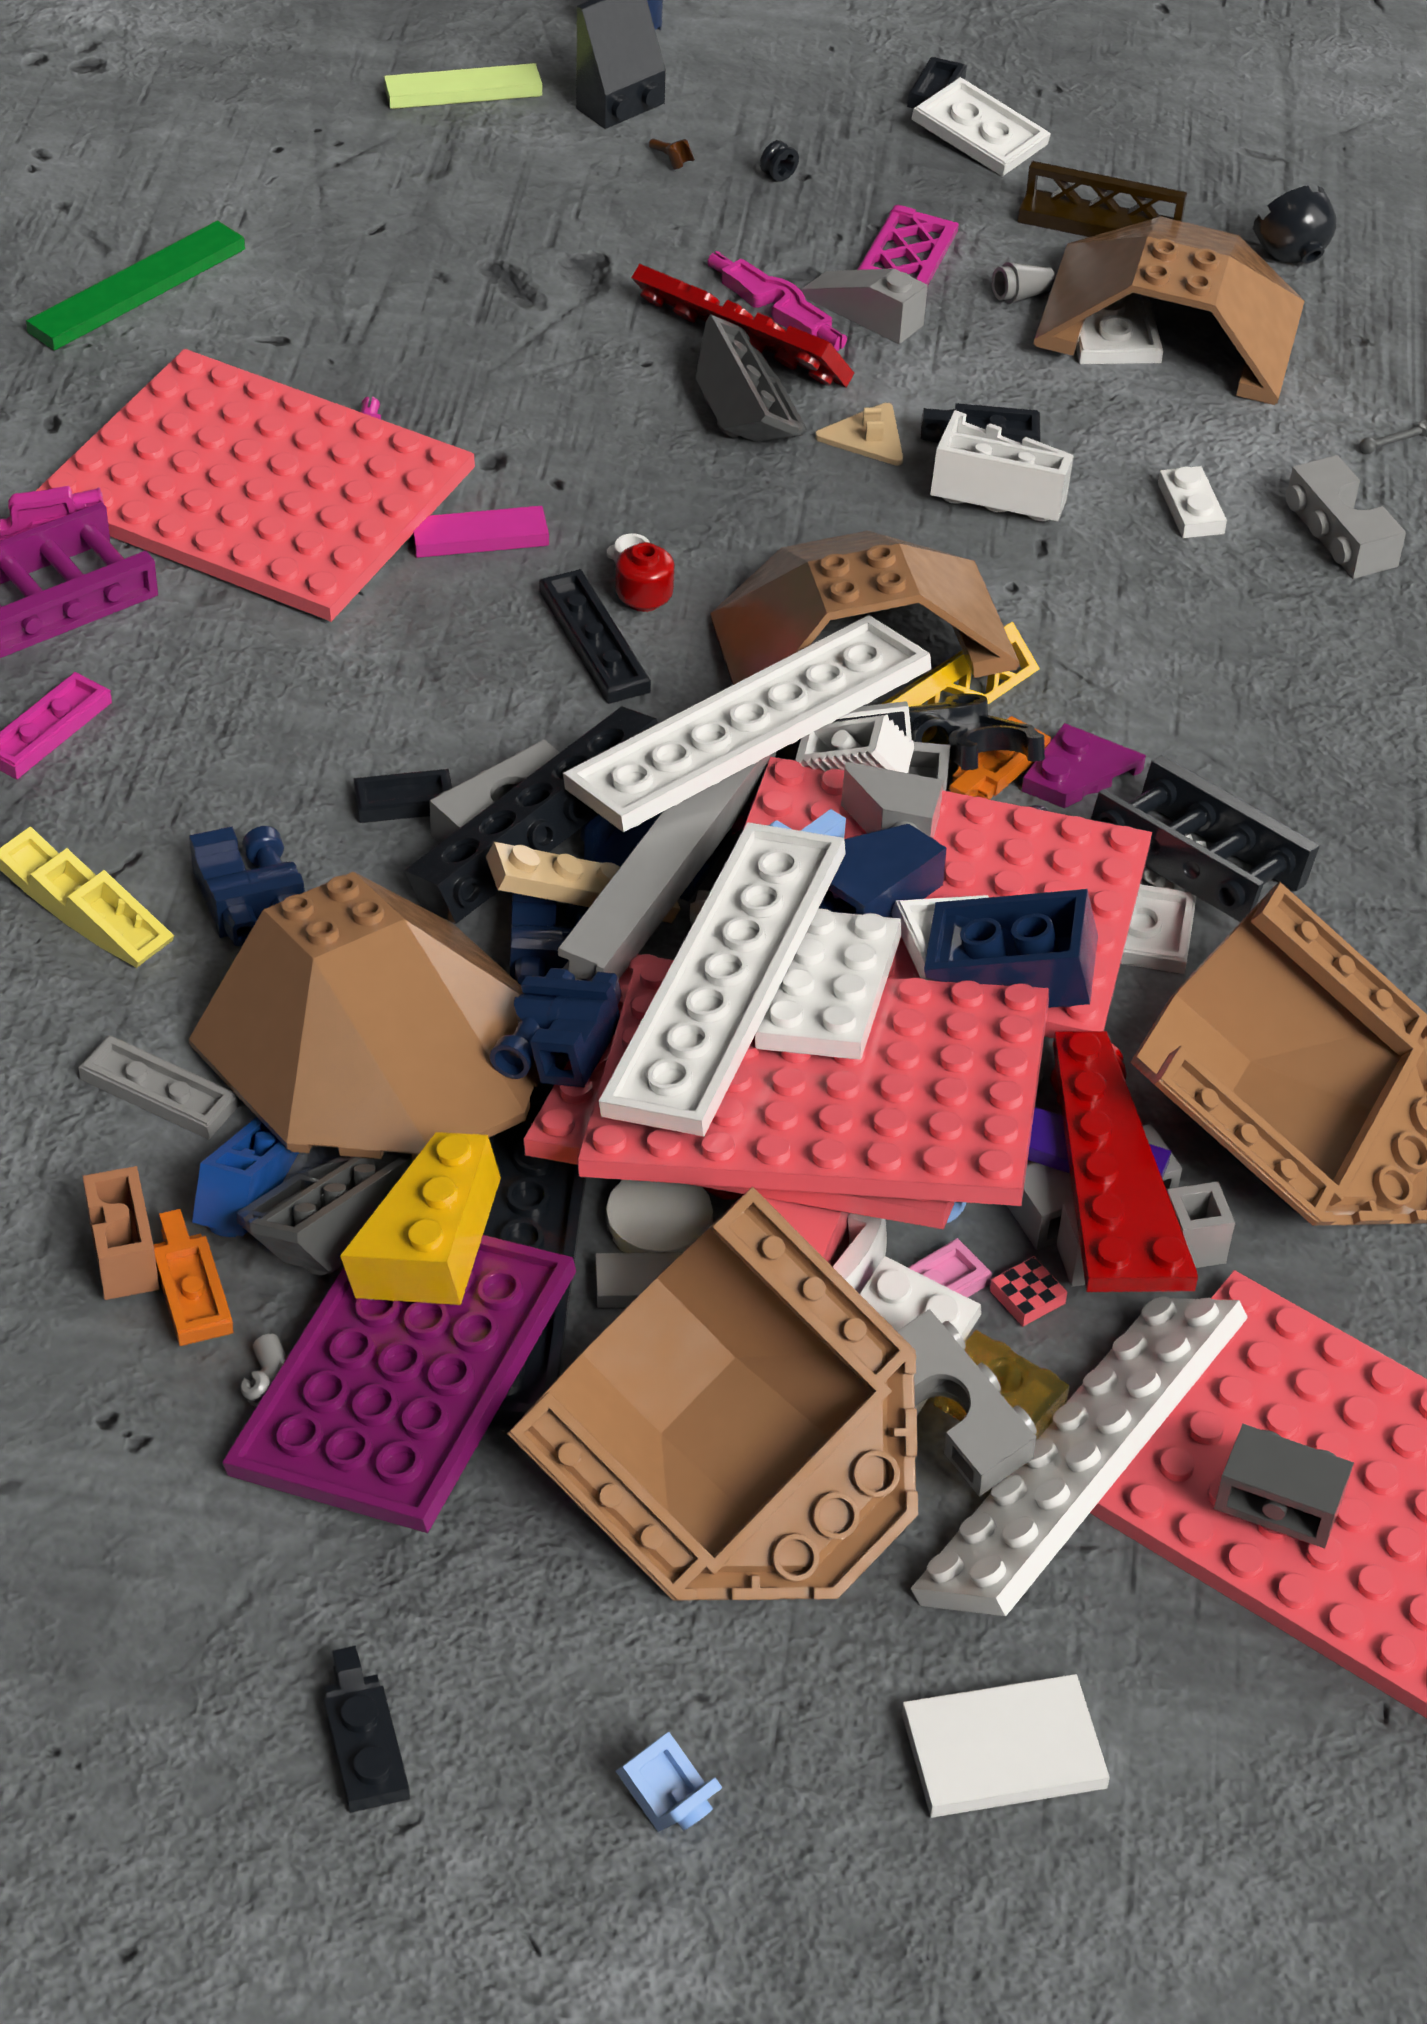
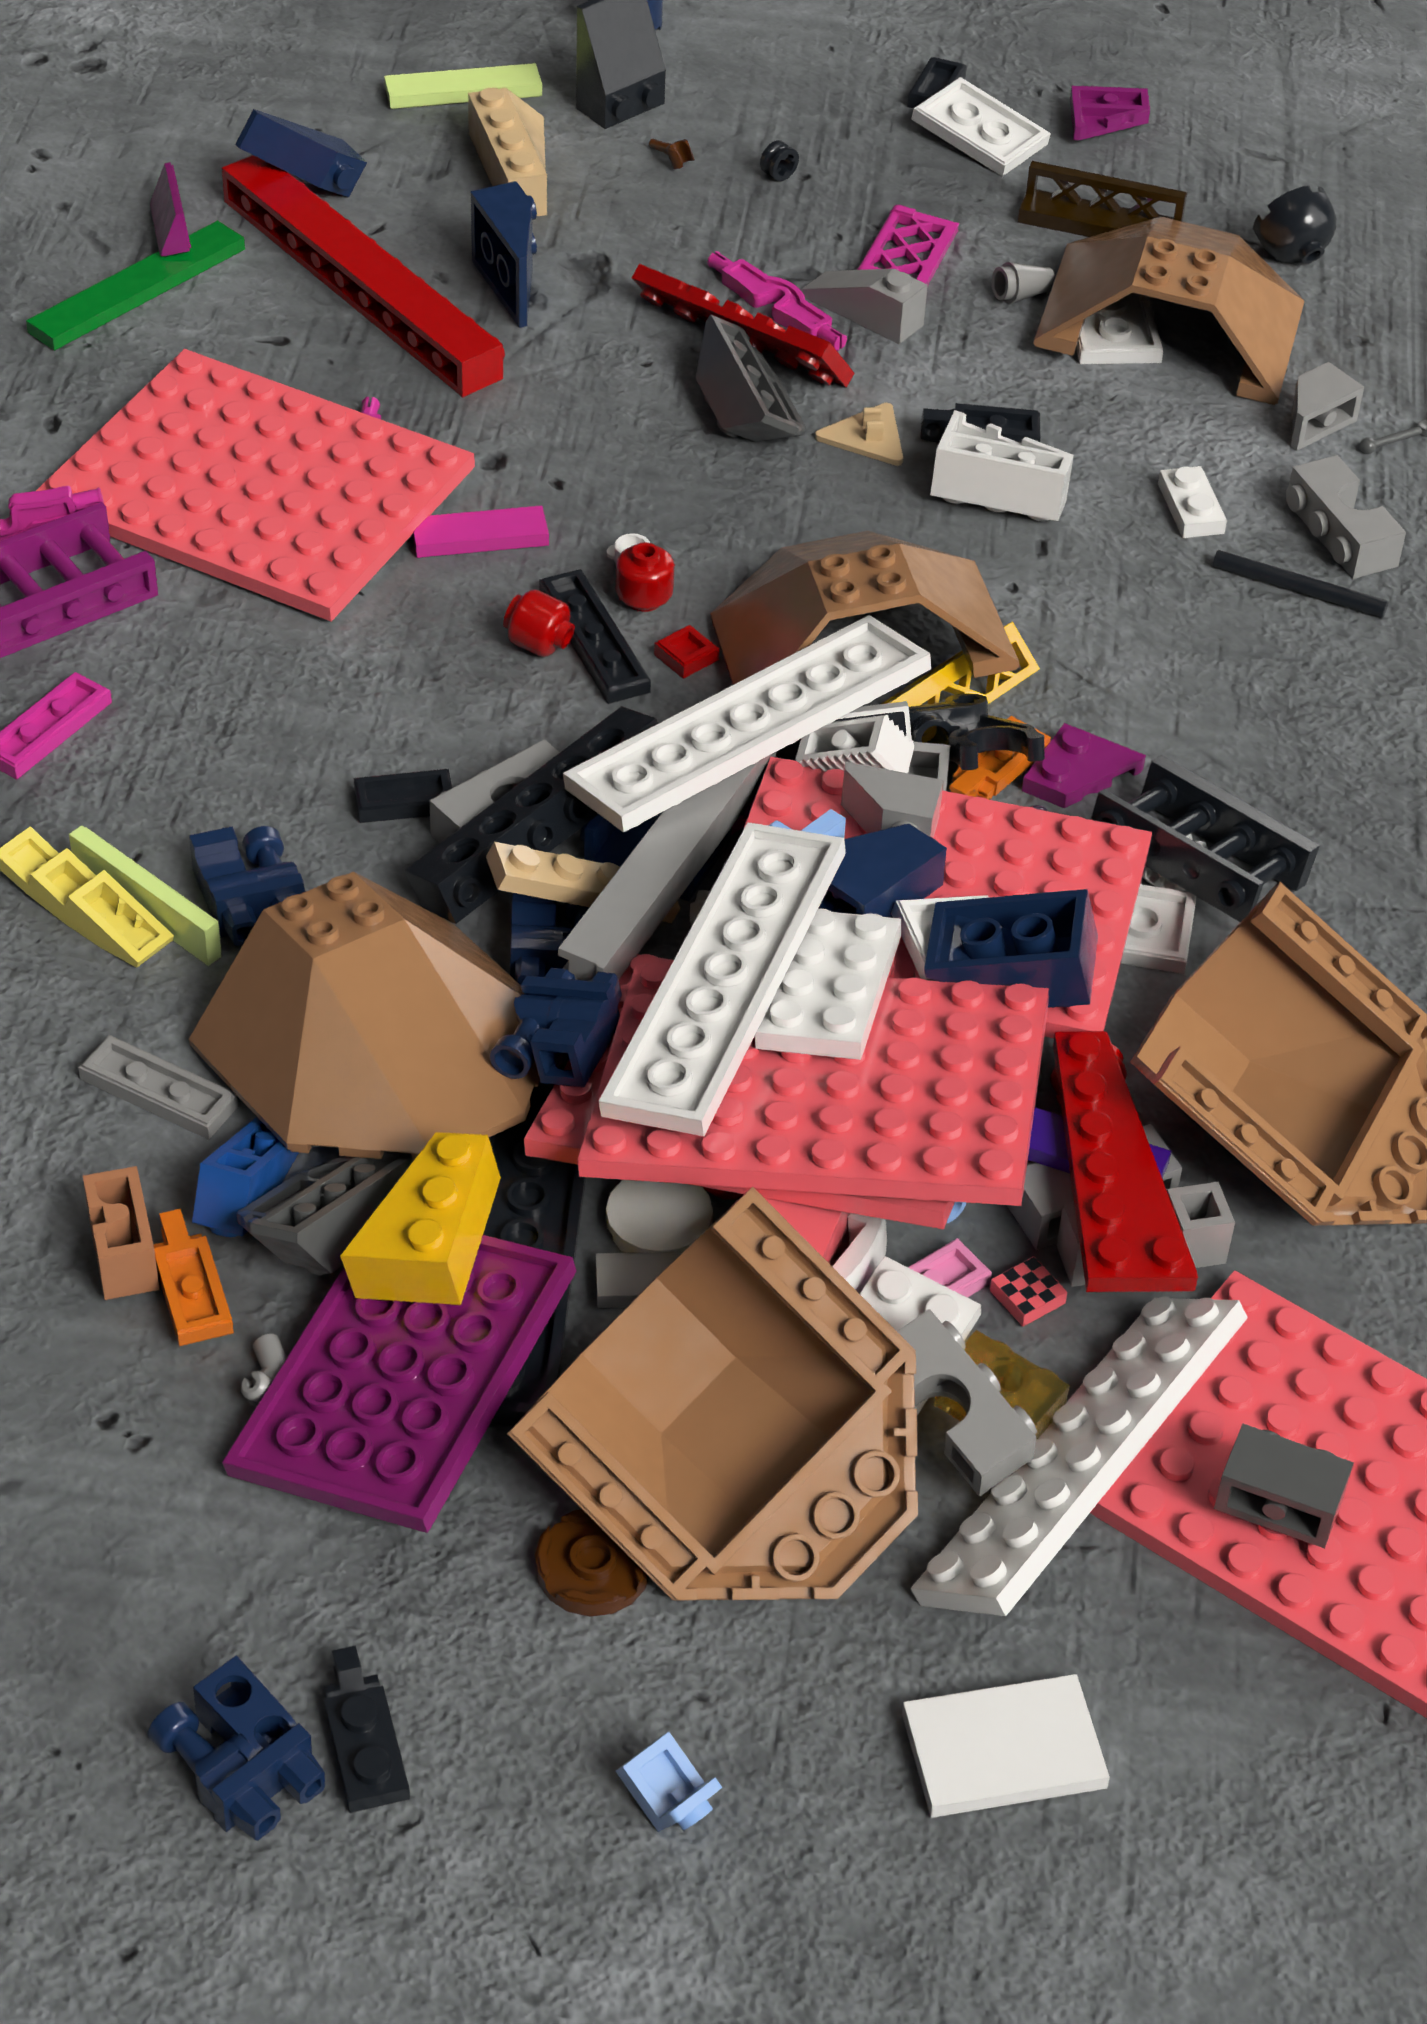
(169, 215): none -> magenta slope
(188, 923): none -> yellowish green tile
(259, 1755): none -> dark blue hips
(302, 152): none -> dark blue slope
(364, 275): none -> red brick
(505, 244): none -> dark blue slope
(509, 141): none -> tan wedge
(538, 623): none -> red head
(586, 1568): none -> reddish brown tile
(686, 651): none -> red tile
(1107, 109): none -> magenta wing
(1300, 583): none -> black bar
(1323, 404): none -> light grey slope

